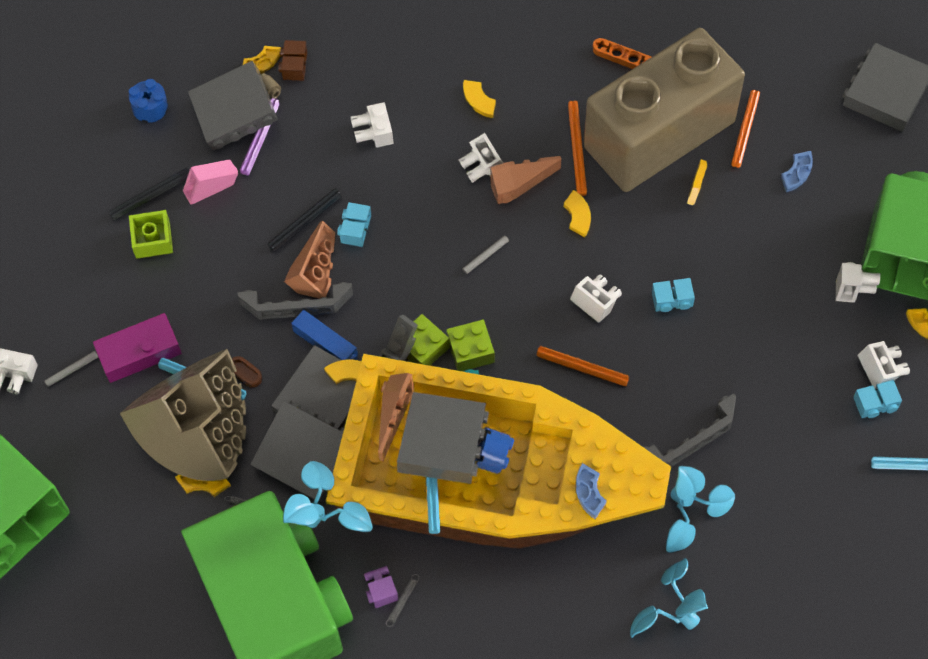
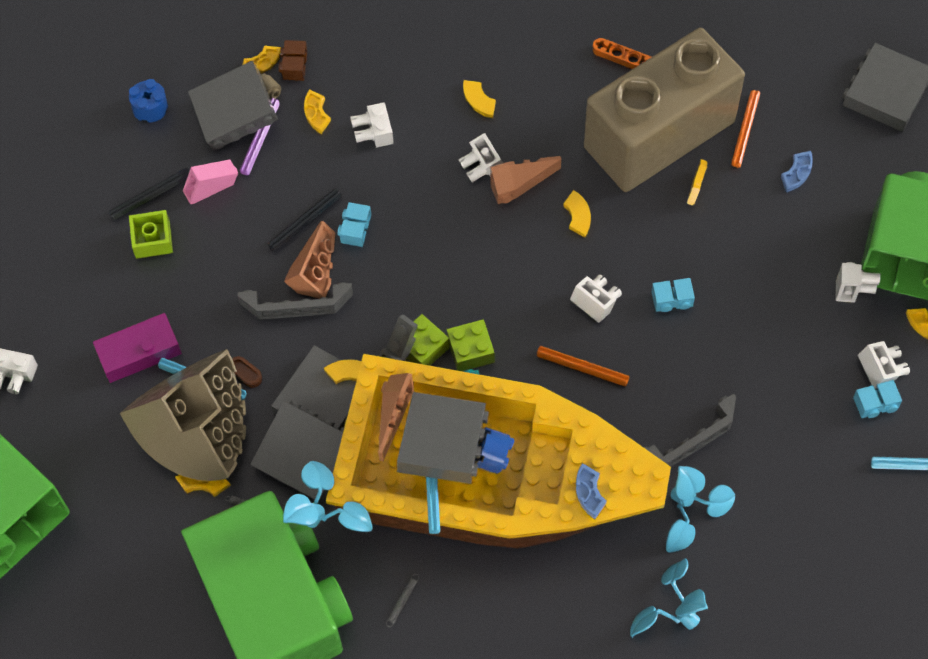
(70, 369): light grey bar -> none
(314, 111): none -> yellow tile
(323, 337): blue brick -> none
(382, 589): medium lavender brick -> none
(487, 253): light grey bar -> none
(577, 148): orange axle -> none

